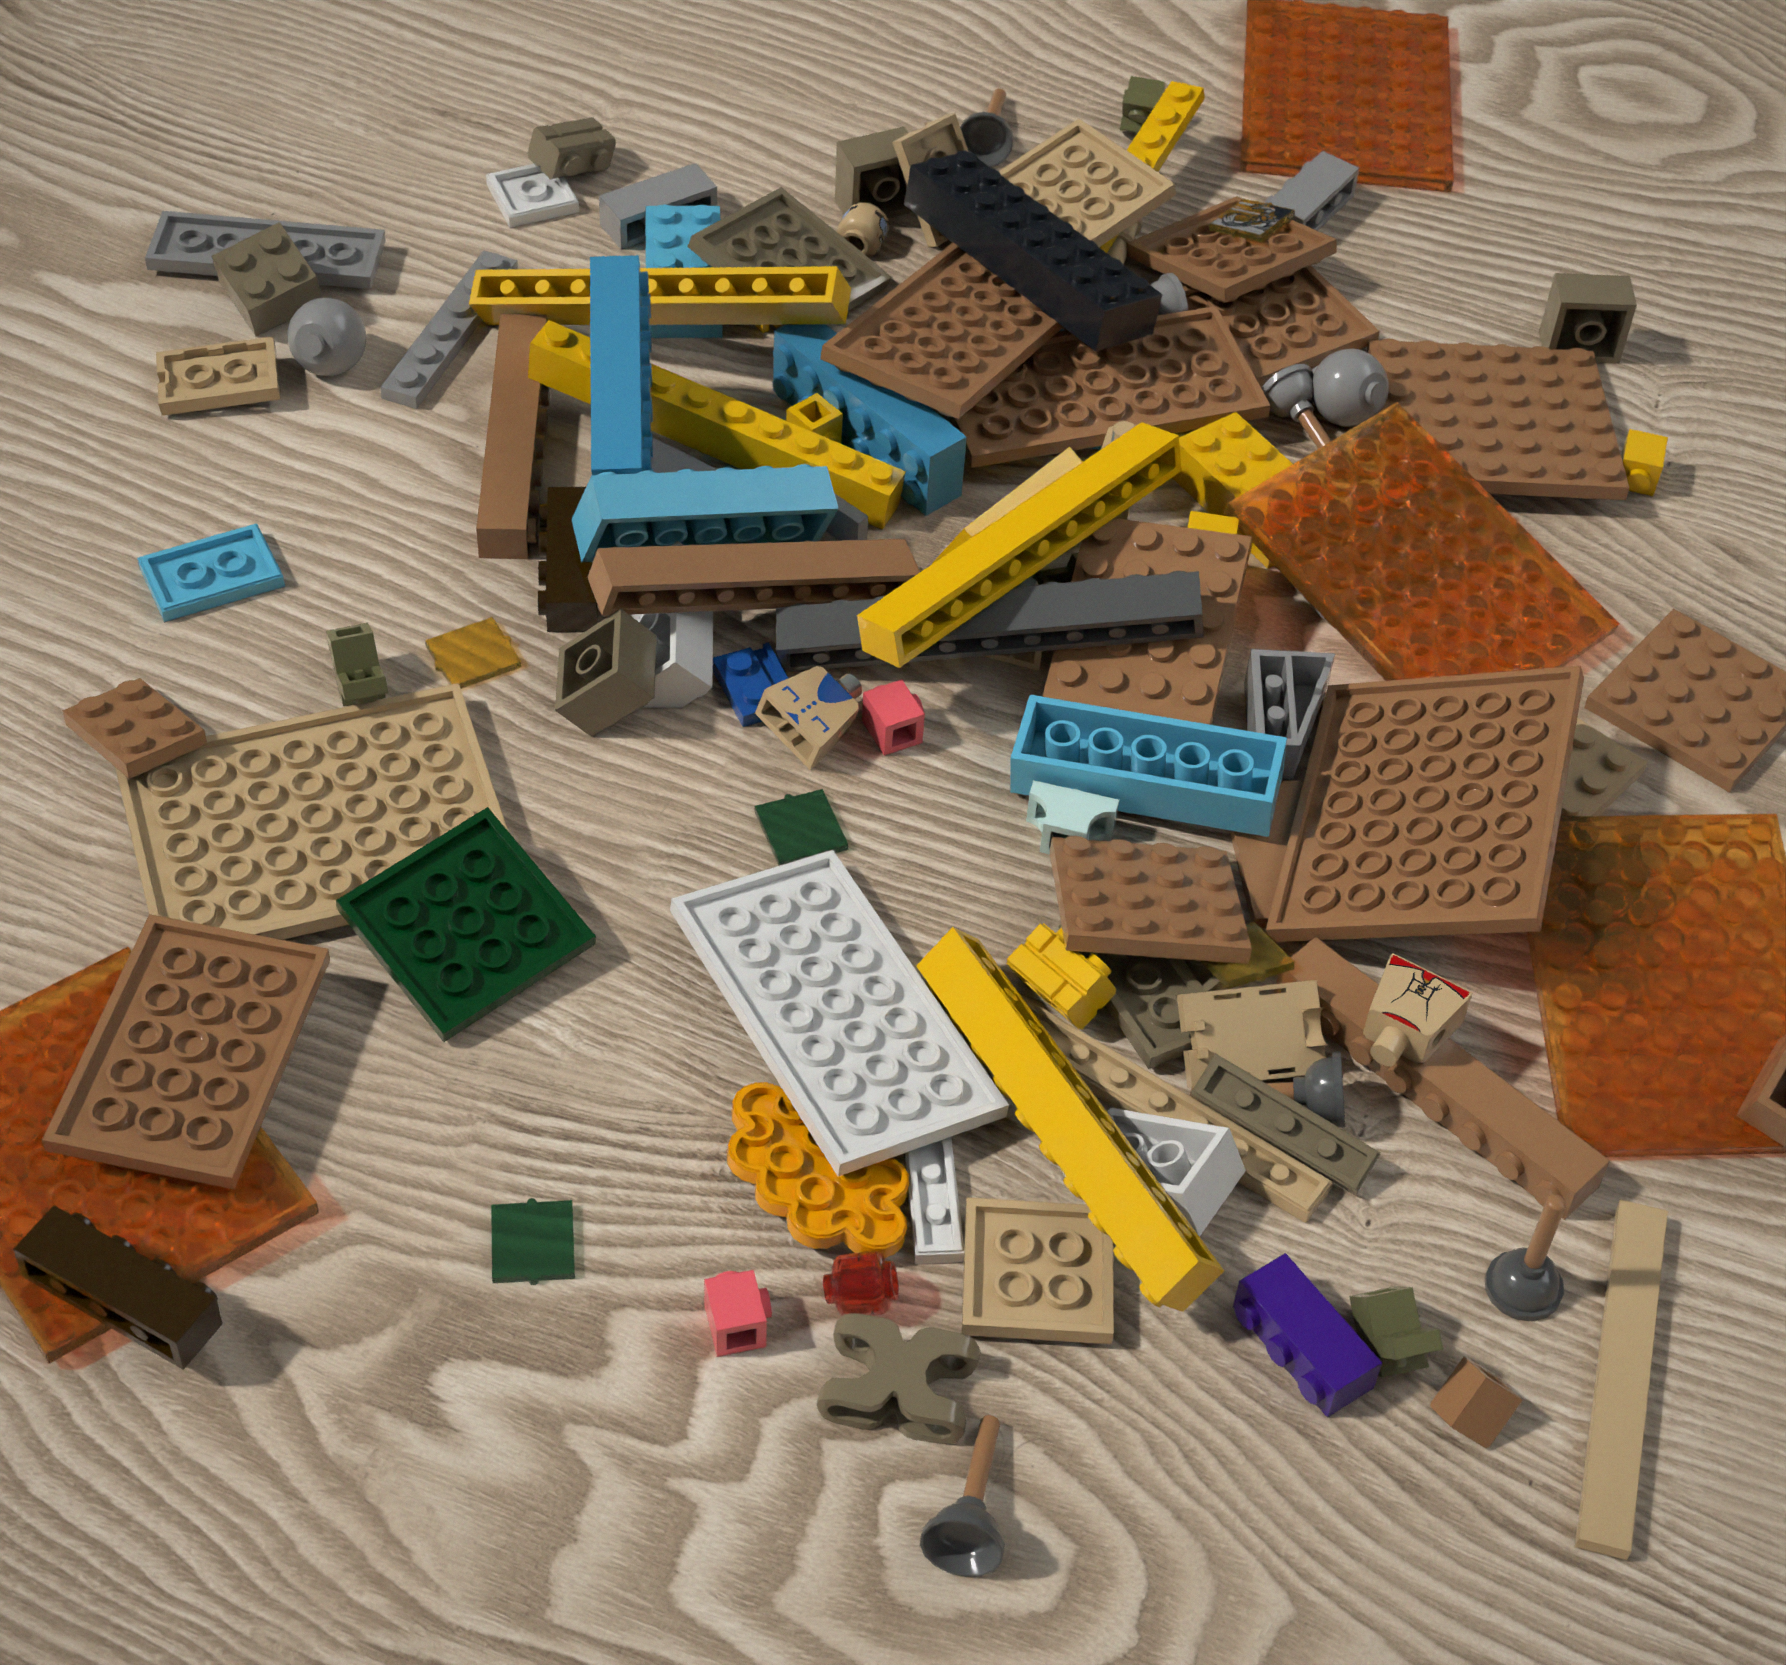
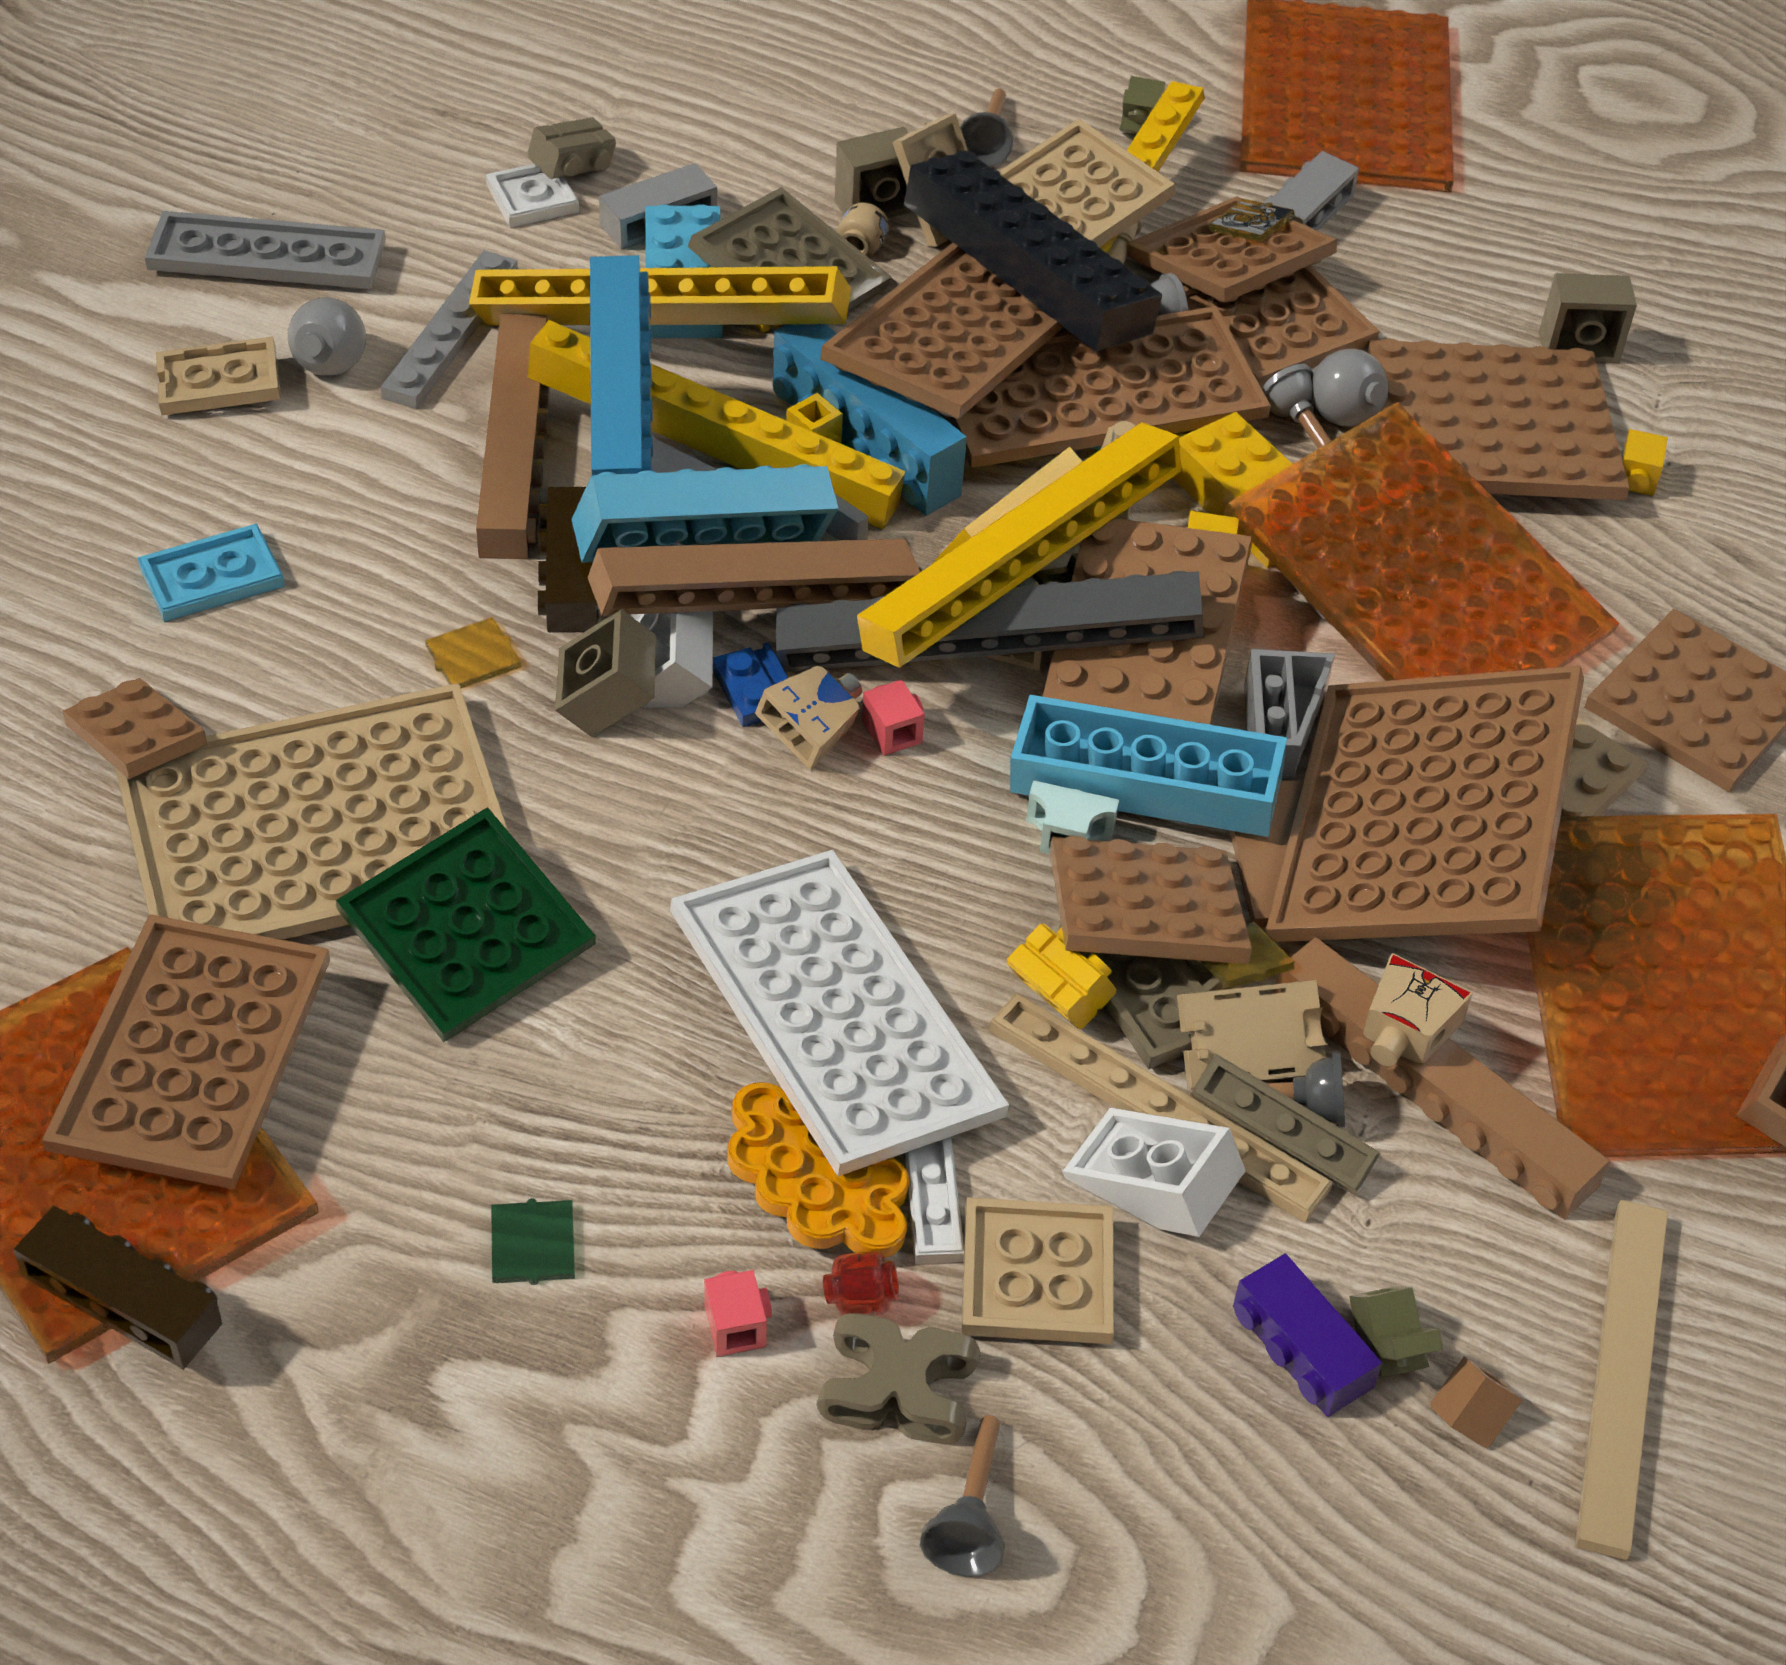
(266, 278): dark tan brick -> none
(356, 664): olive brick -> none
(800, 826): clear green piece -> none
(1070, 1122): yellow brick -> none
(1525, 1279): dark grey piece -> none

